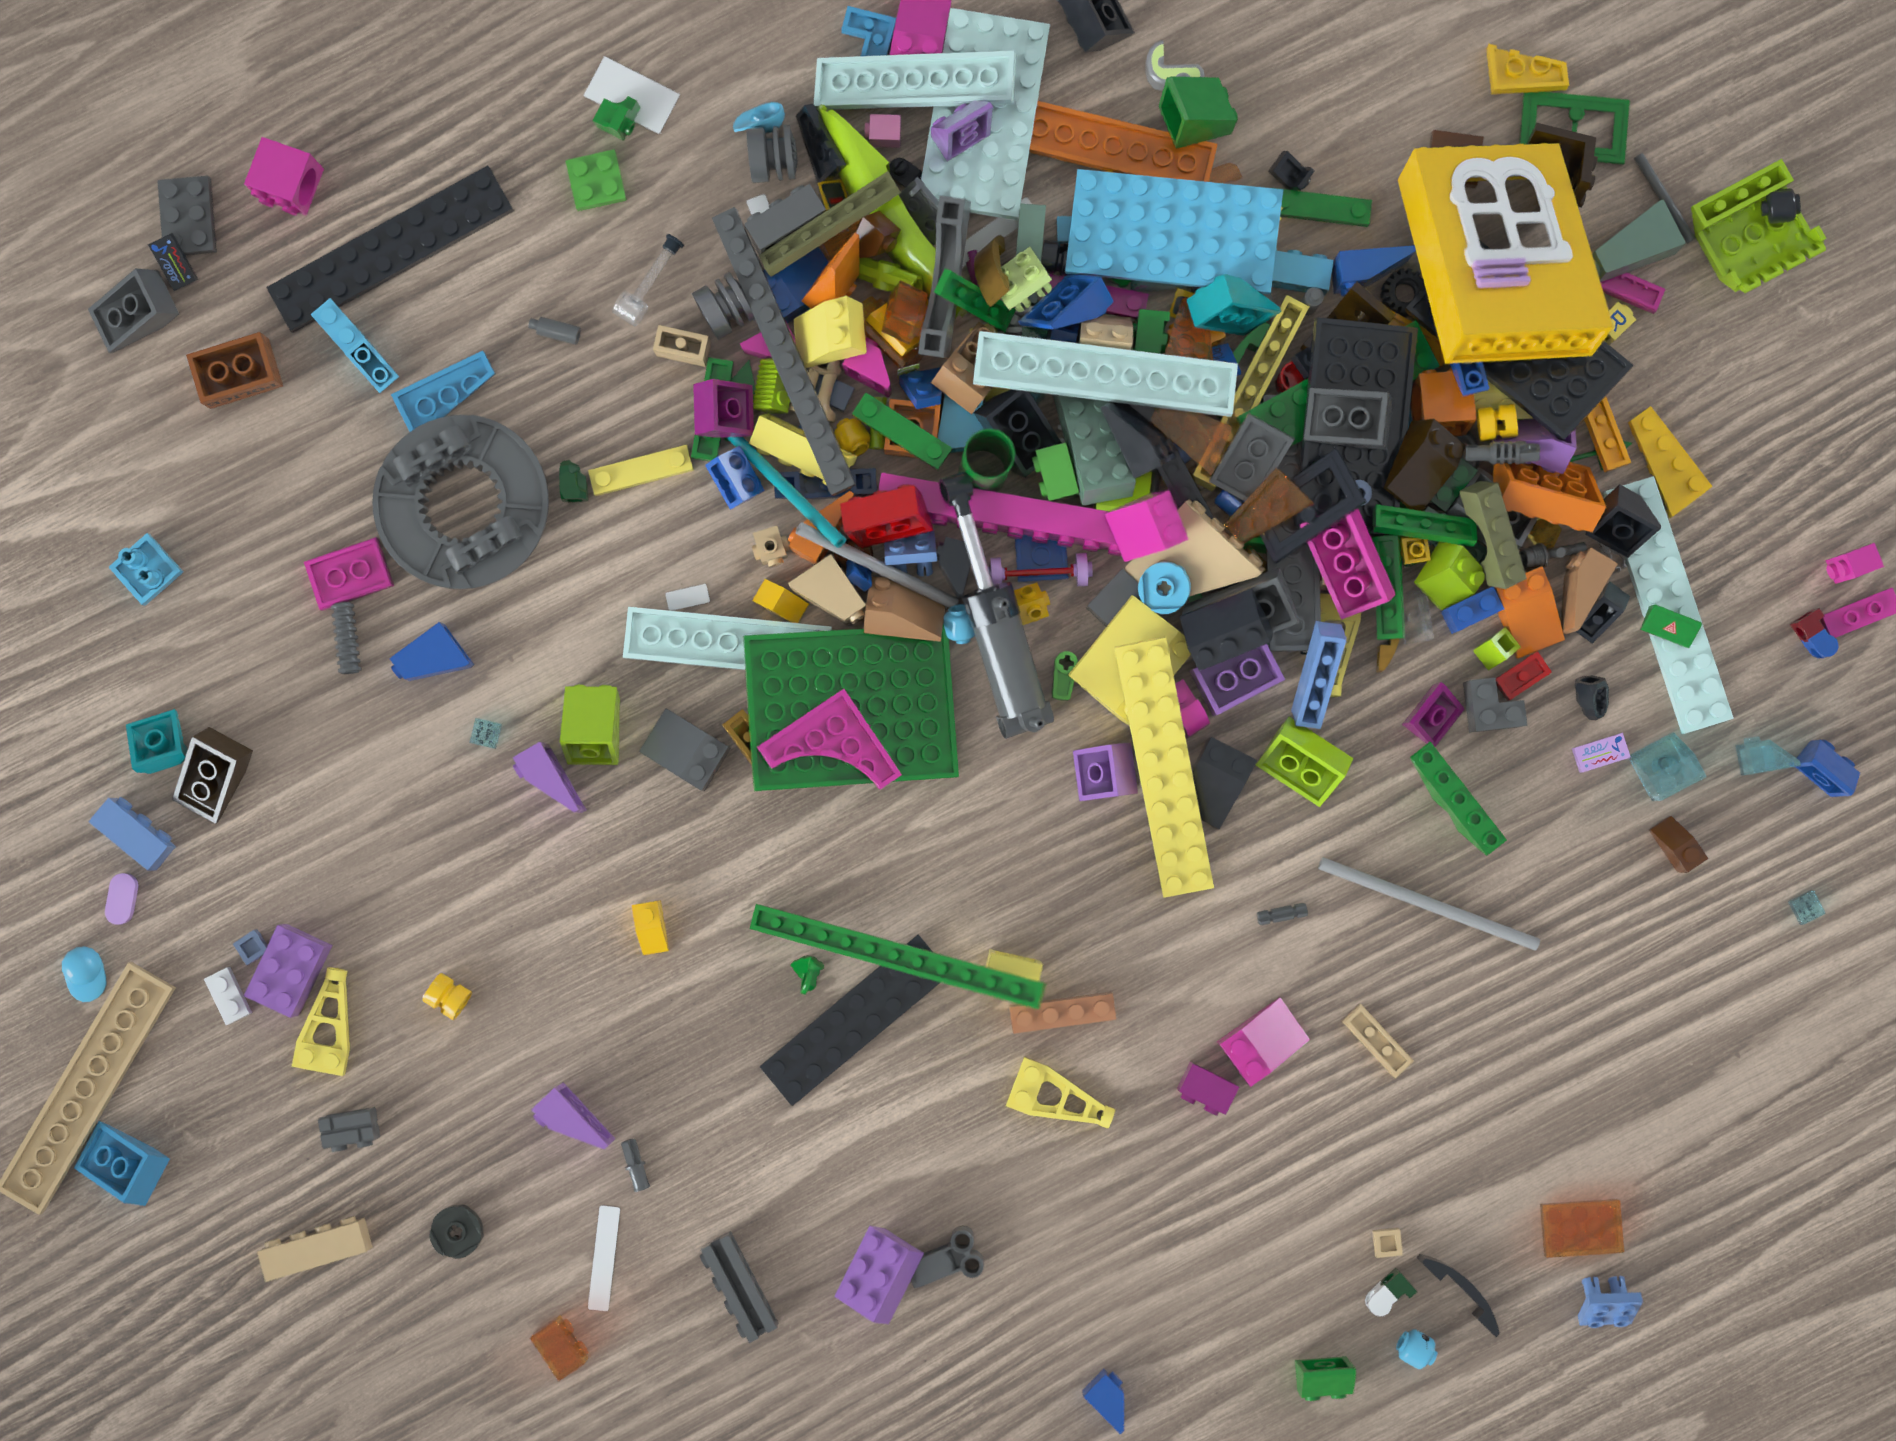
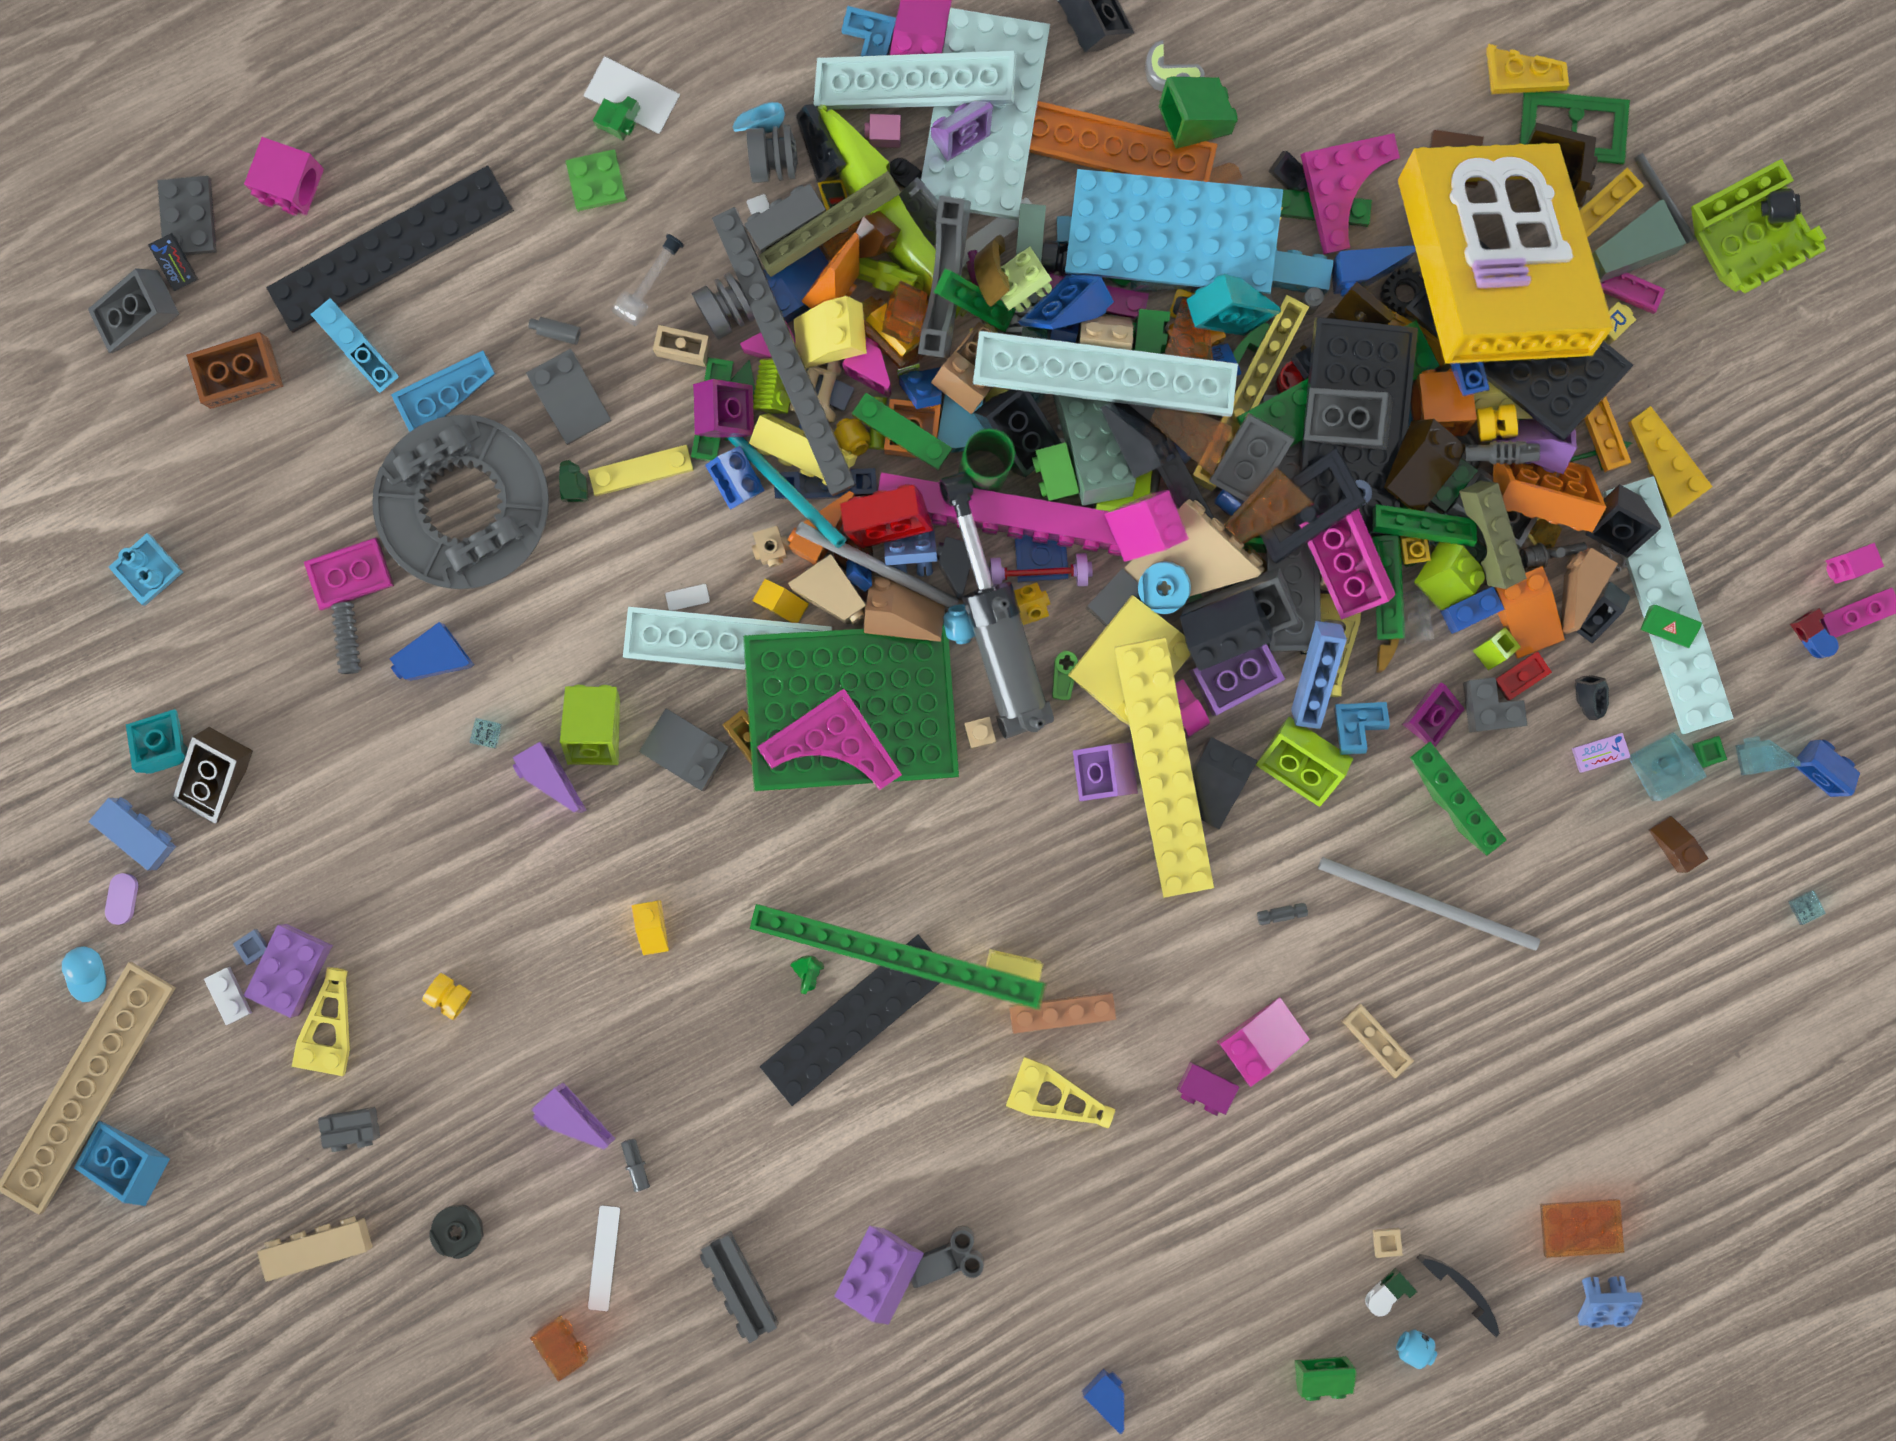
(568, 396): none -> dark grey slope
(980, 732): none -> tan brick
(1334, 179): none -> dark pink plate
(1354, 720): none -> dark azure plate
(1609, 200): none -> yellow plate
(1709, 751): none -> green tile

